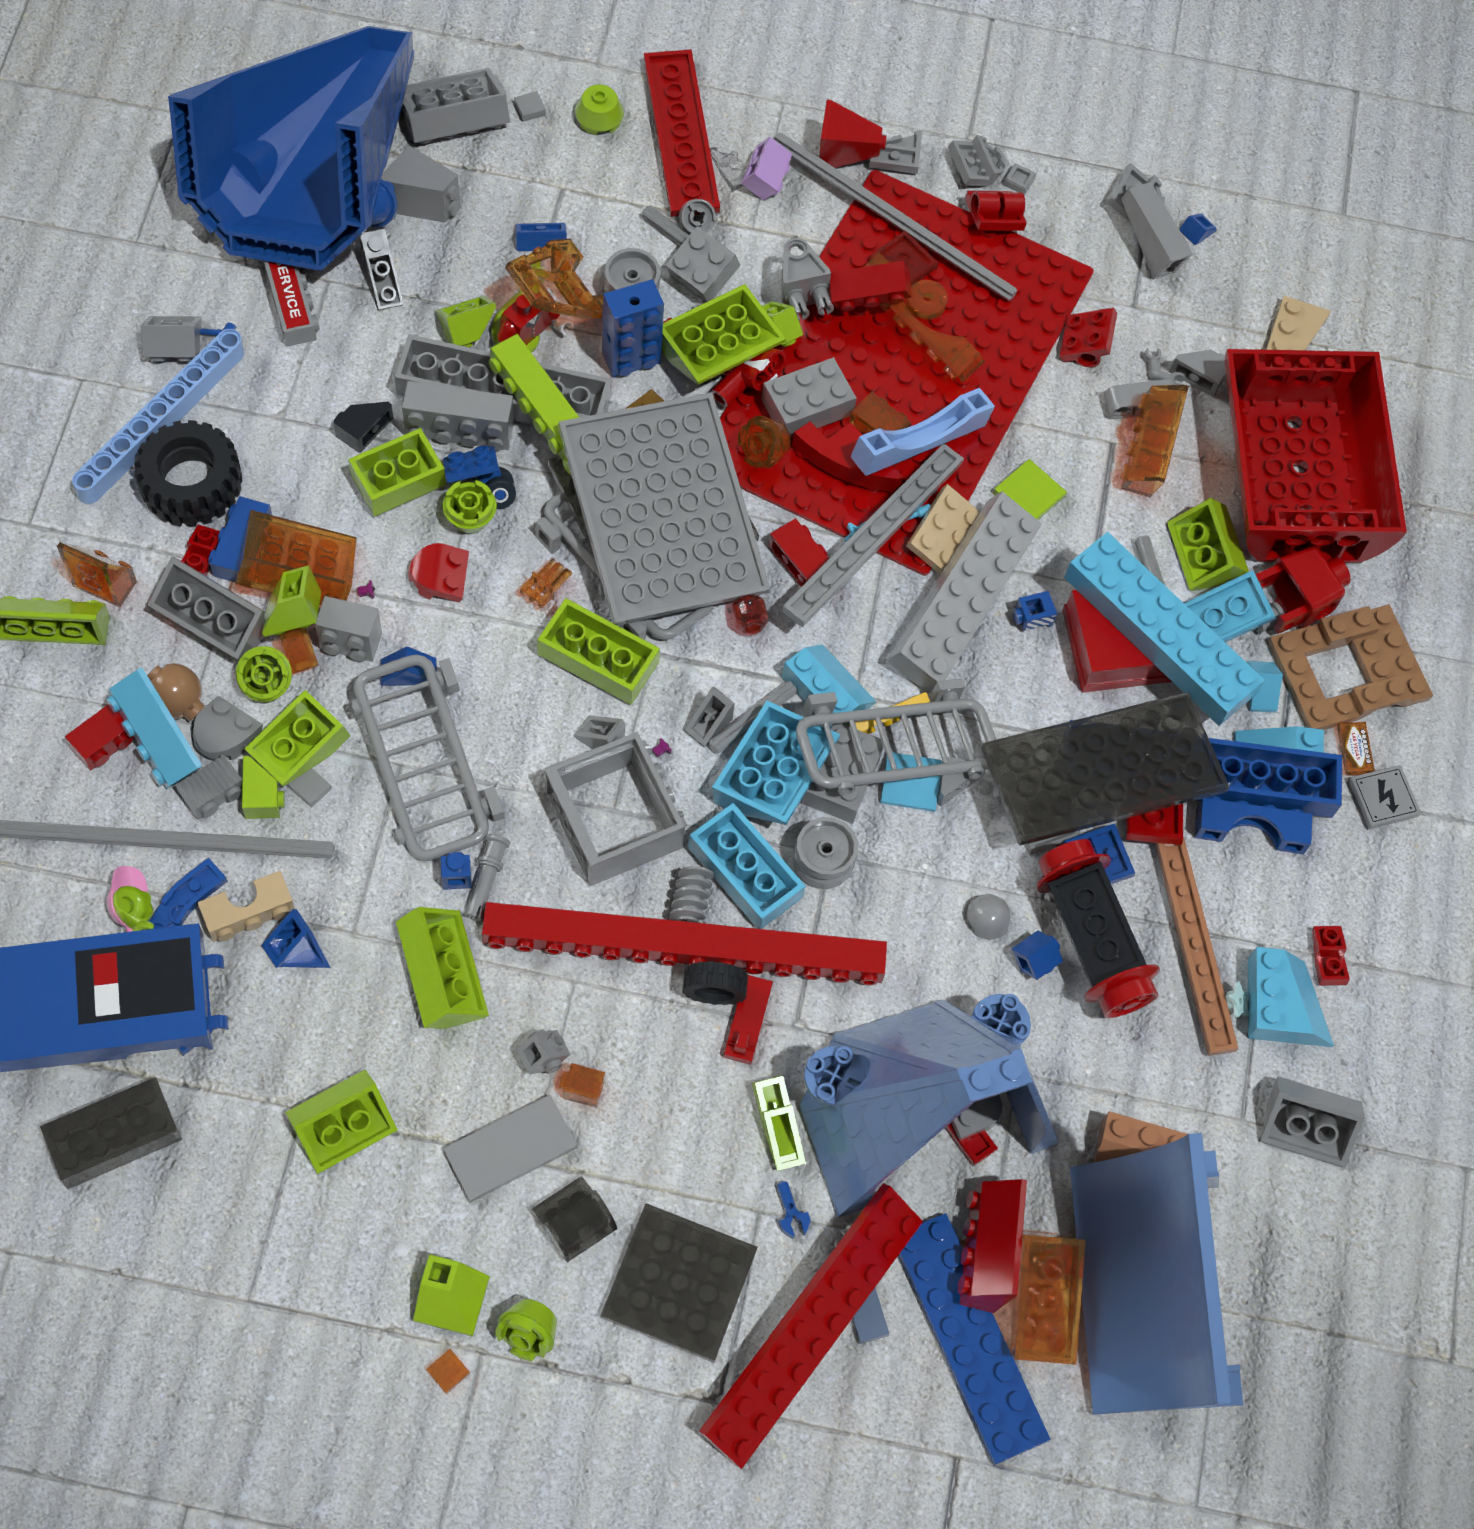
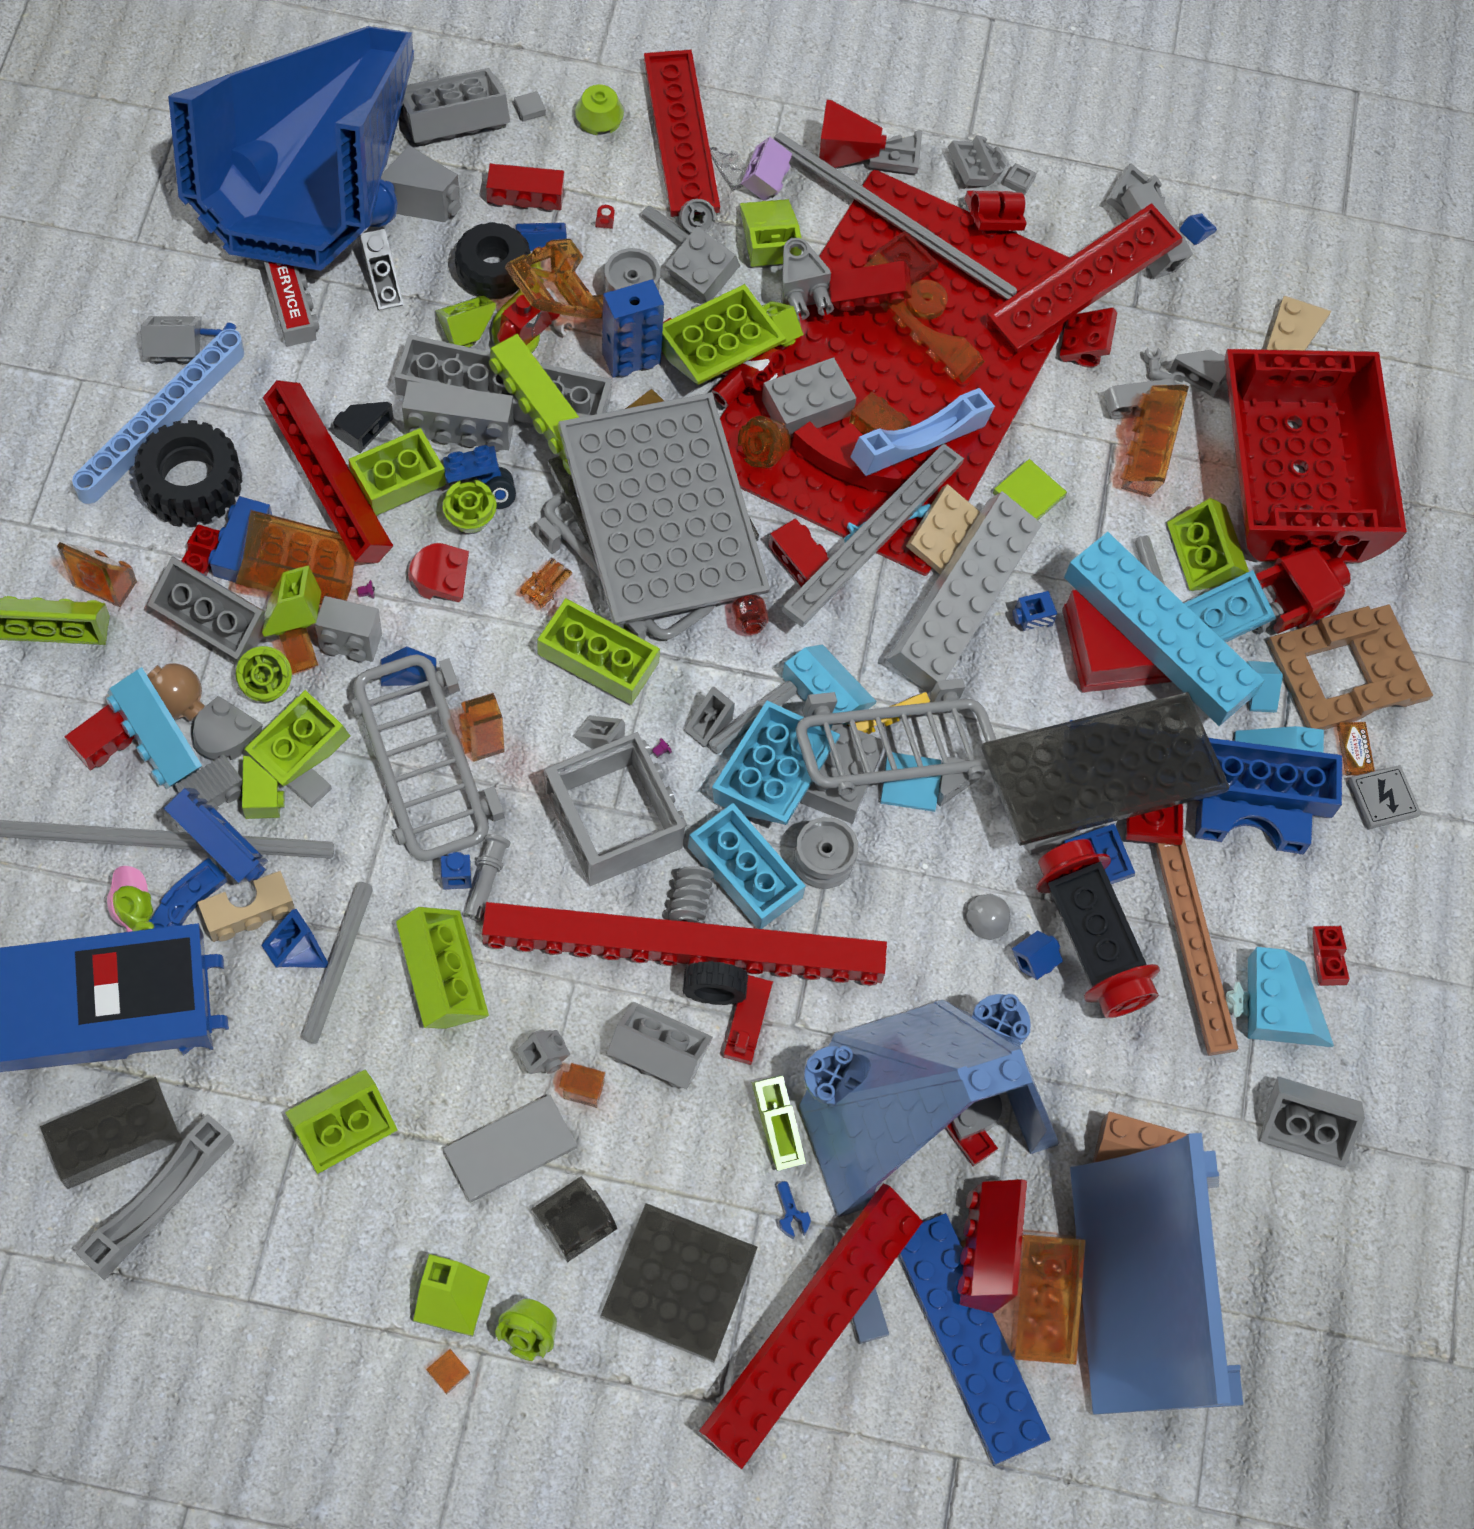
(126, 1230): none -> light grey arch
(217, 836): none -> blue door
(327, 472): none -> red brick
(337, 963): none -> light grey axle
(481, 727): none -> clear orange brick
(486, 242): none -> black tyre
(525, 186): none -> red brick
(605, 221): none -> red piece
(659, 1045): none -> light grey slope
(767, 230): none -> lime slope
(1084, 278): none -> red plate

